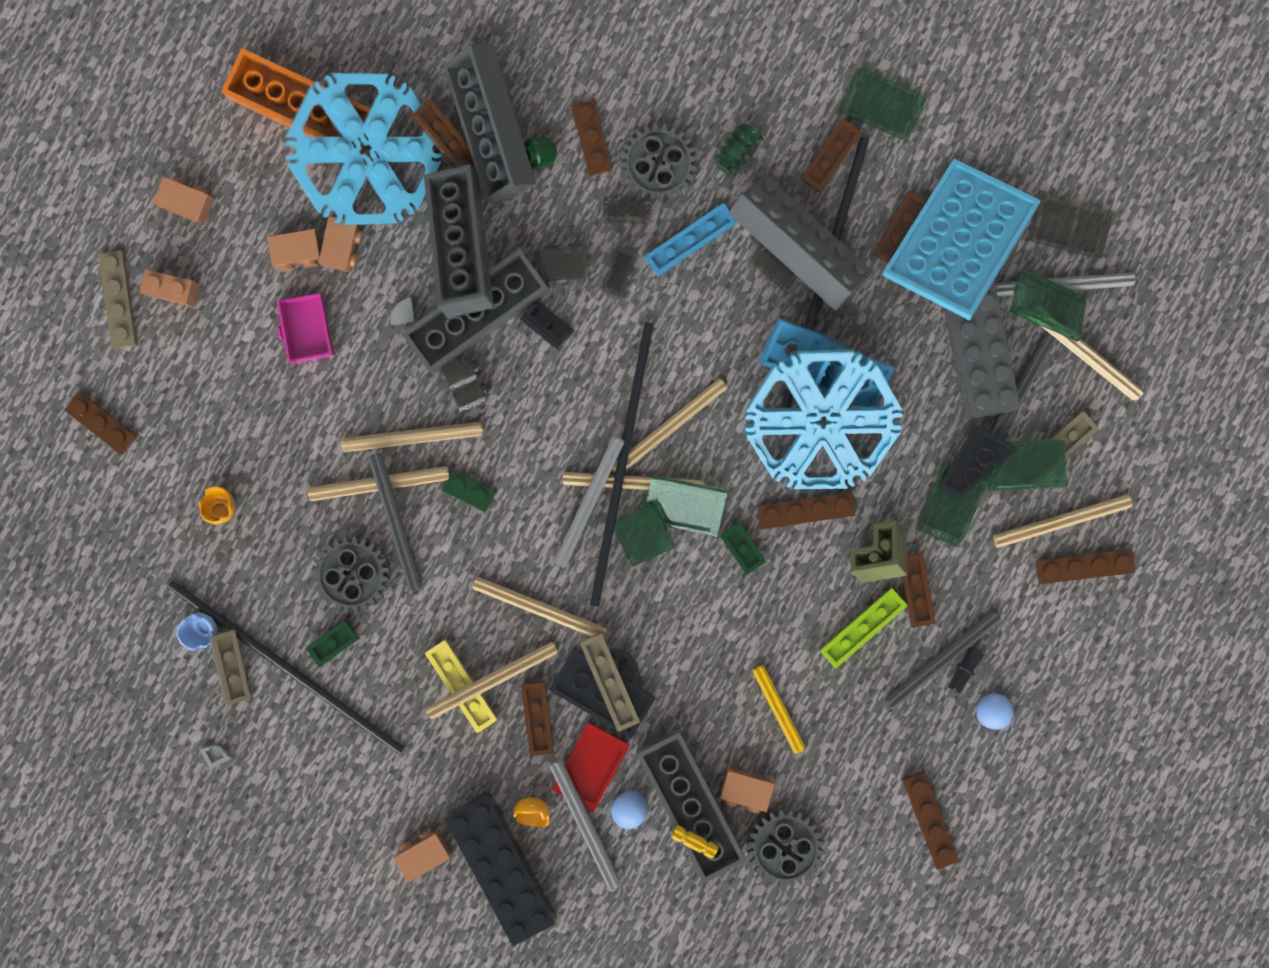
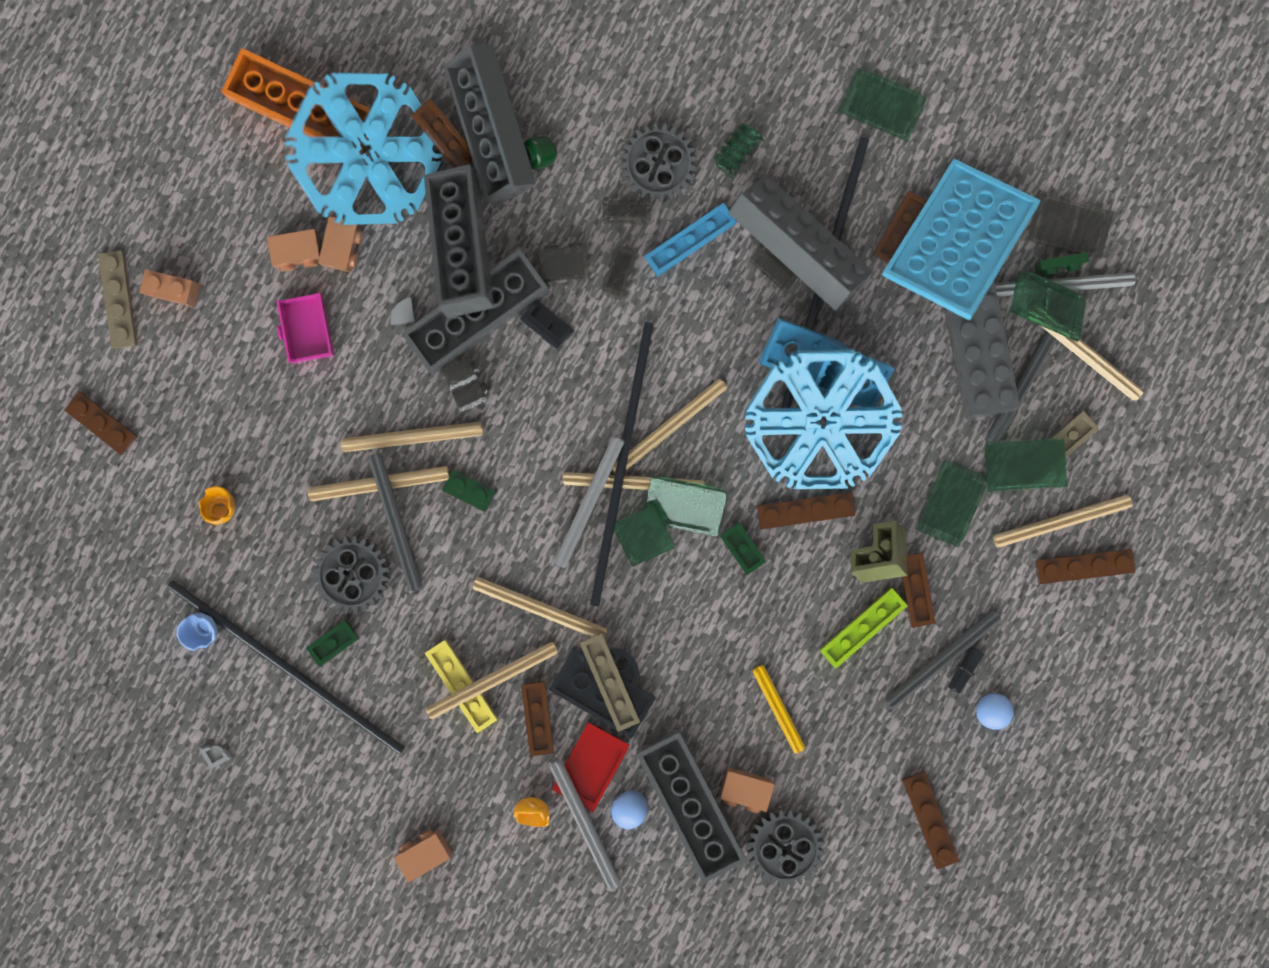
(184, 201): nougat brick -> none
(229, 667): dark tan plate -> none
(501, 868): black brick -> none
(591, 138): reddish brown plate -> none
(694, 841): yellow axle -> none
(831, 155): reddish brown plate -> none
(975, 461): black wing -> none
(1071, 262): none -> dark green plate

